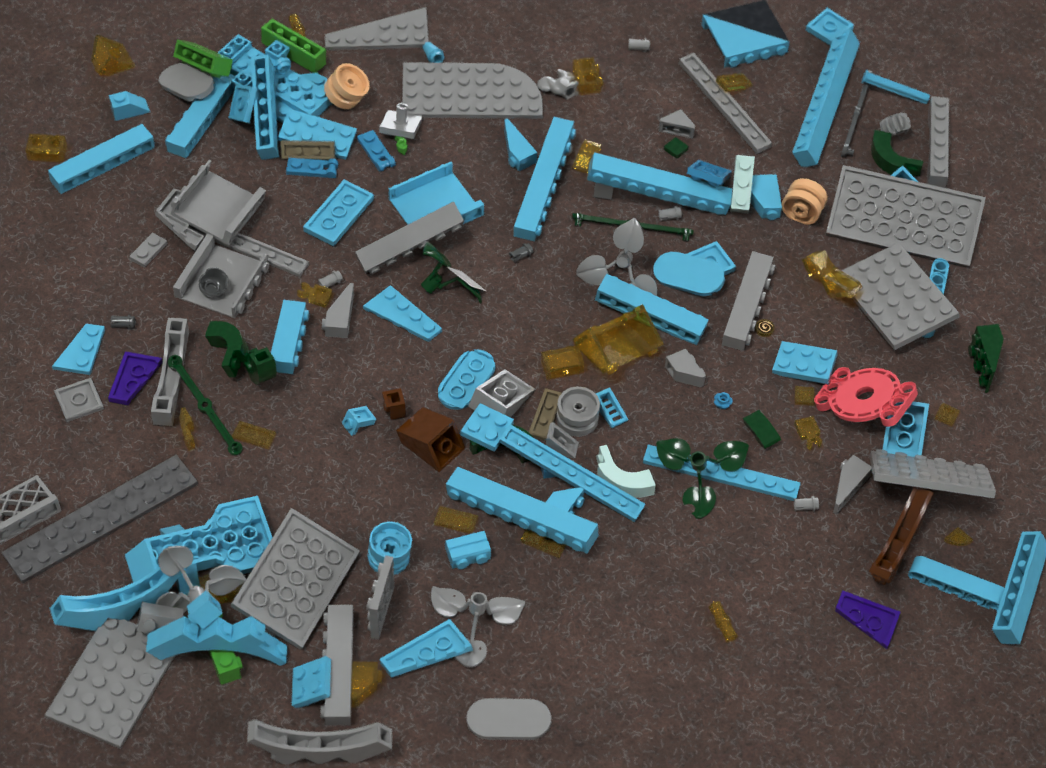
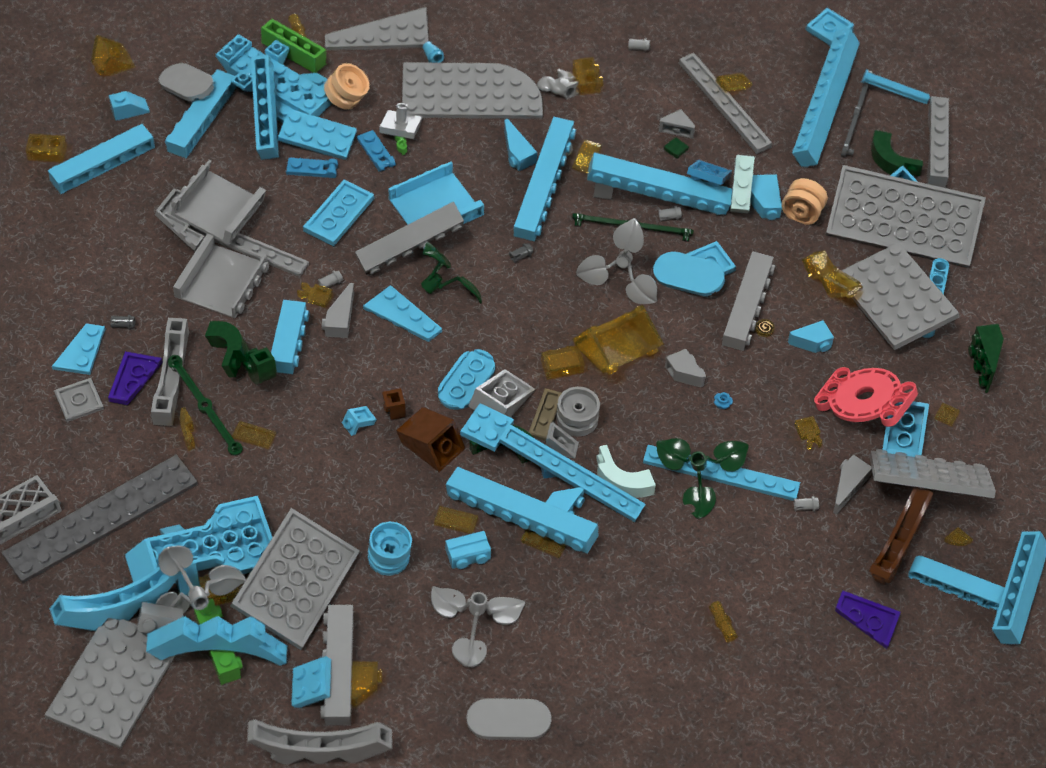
(148, 250): light grey plate -> none
(203, 58): bright green brick -> none
(204, 610): medium azure brick -> none
(213, 282): dark grey hair -> none
(242, 103): medium azure tile -> none
(282, 65): medium azure plate -> none
(308, 149): dark tan tile -> none
(381, 598): light grey plate -> none
(429, 648): medium azure wing -> none
(468, 280): white sticker -> none
(607, 393): medium azure slope -> none
(663, 314): medium azure brick -> none
(746, 33): medium azure panel -> none
(762, 429): dark green slope -> none
(804, 362): medium azure plate -> none
(804, 396): clear yellow tile -> none
(812, 337): none -> medium azure slope
(895, 124): light grey gear -> none

